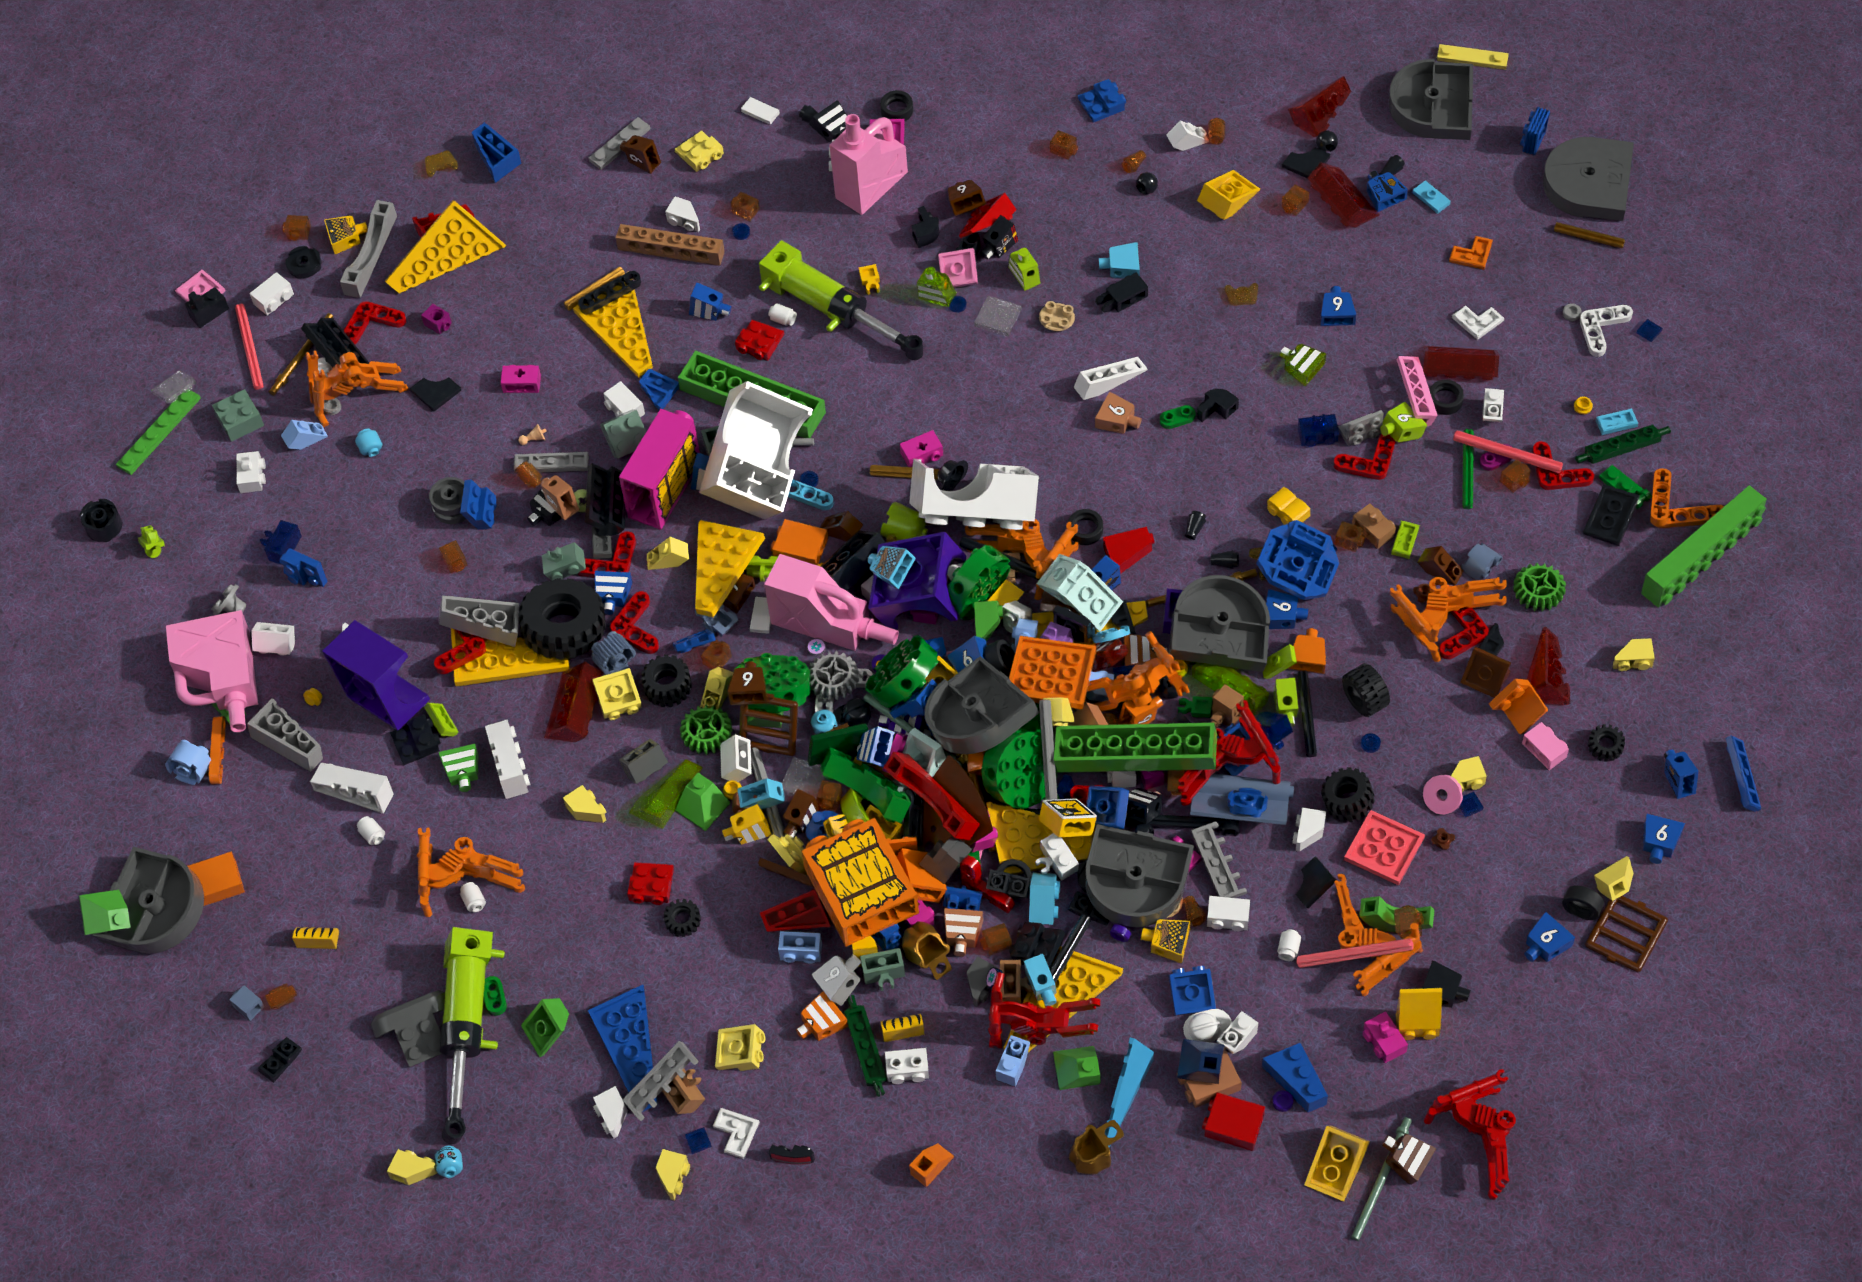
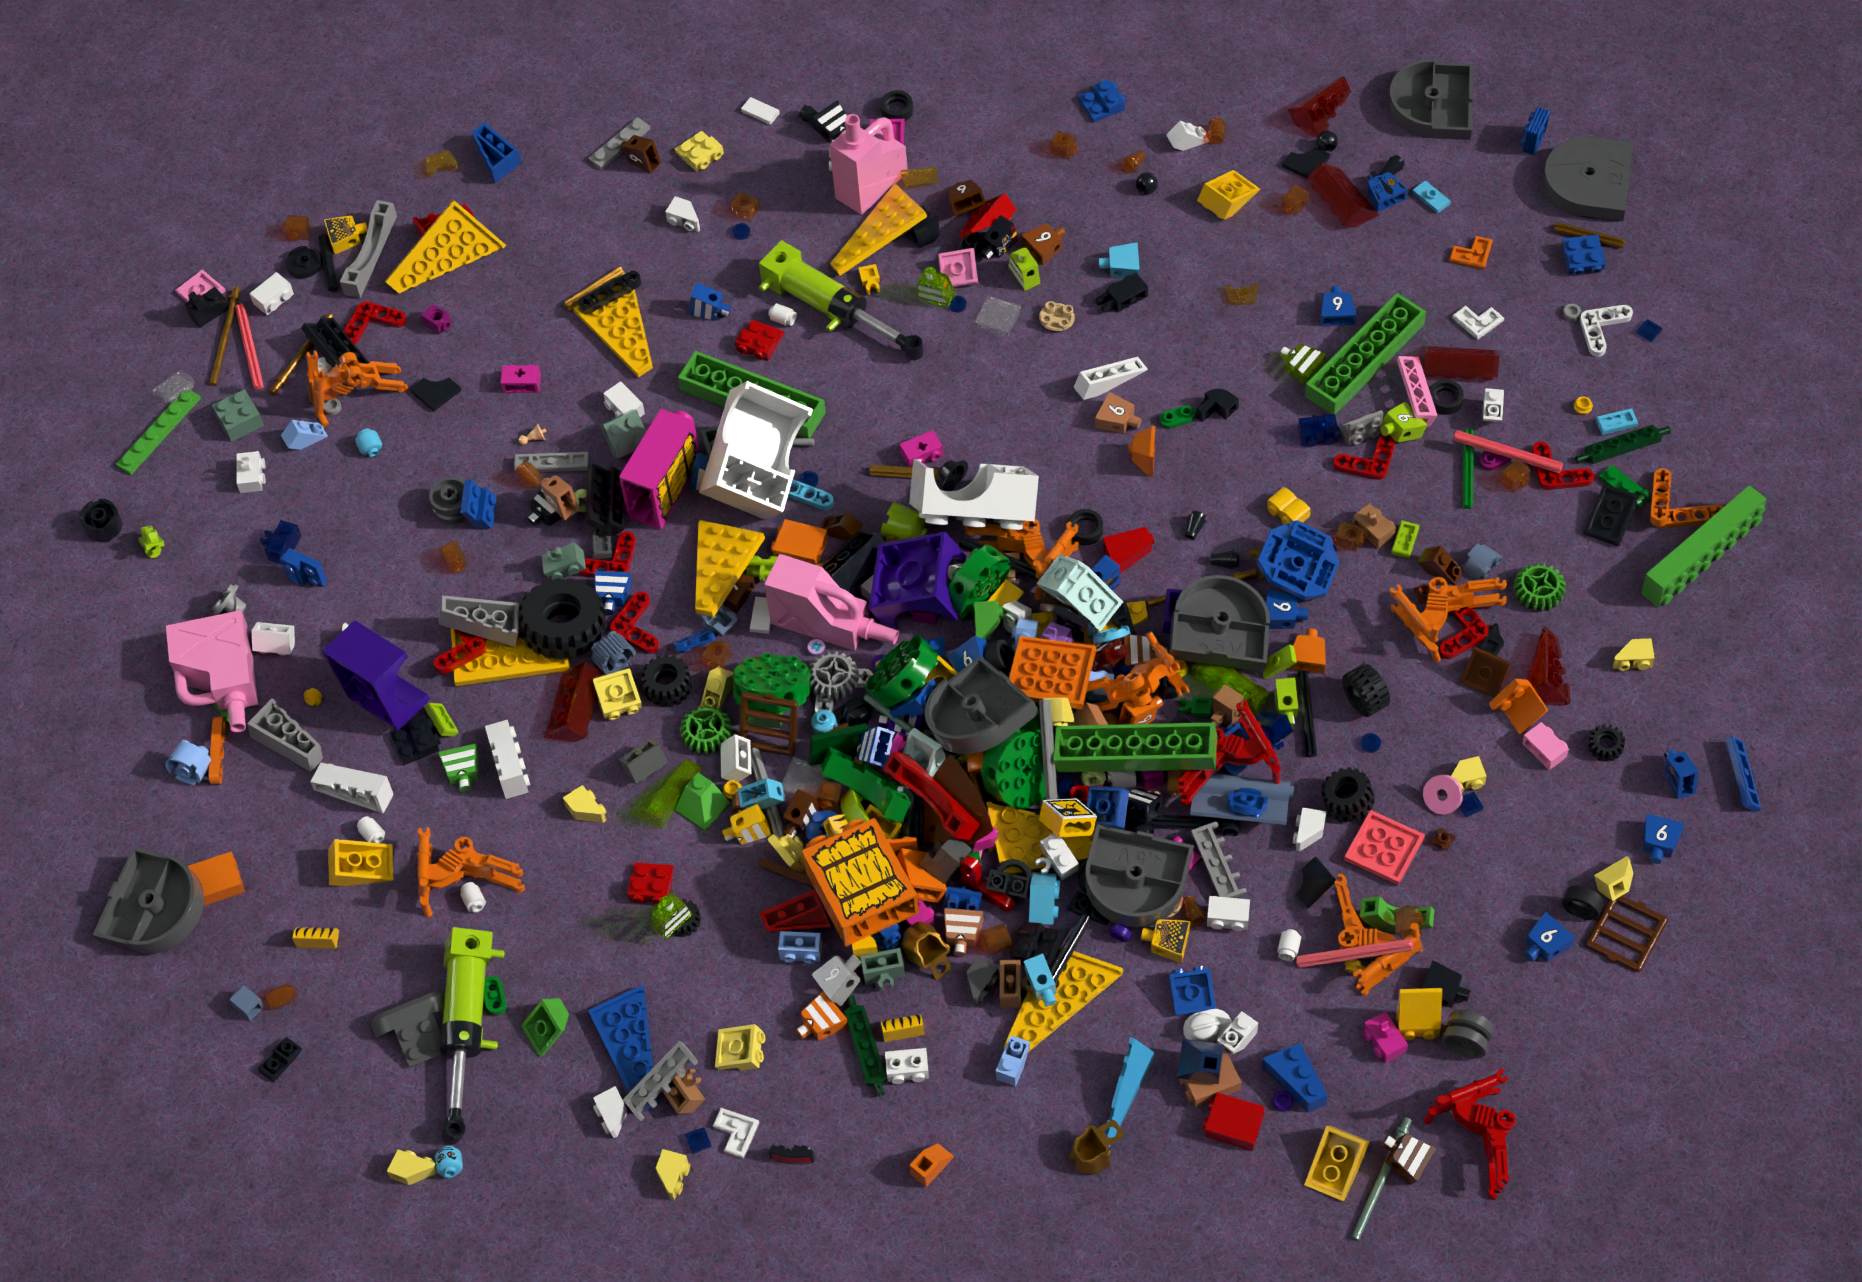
(104, 912): bright green slope -> none
(233, 298): none -> pearl gold bar
(328, 264): none -> black axle
(359, 863): none -> yellow slope
(658, 388): blue wing -> none
(668, 554): light yellow slope -> none
(669, 915): none -> clear neon green torso
(670, 244): medium nougat brick -> none
(748, 685): reddish brown torso -> none
(886, 222): none -> yellow wing
(891, 564): medium azure torso -> none
(919, 177): none -> clear yellow plate
(990, 979): tile -> none
(1035, 1021): red piece -> none
(1043, 242): none -> dark orange torso
(1077, 1067): bright green slope -> none
(1093, 778): none -> yellowish green piece
(1144, 450): none -> orange slope
(1353, 965): none -> yellow plate
(1365, 354): none -> bright green brick
(1467, 1034): none -> dark grey wheel
(1472, 56): light yellow plate -> none
(1583, 254): none -> blue plate

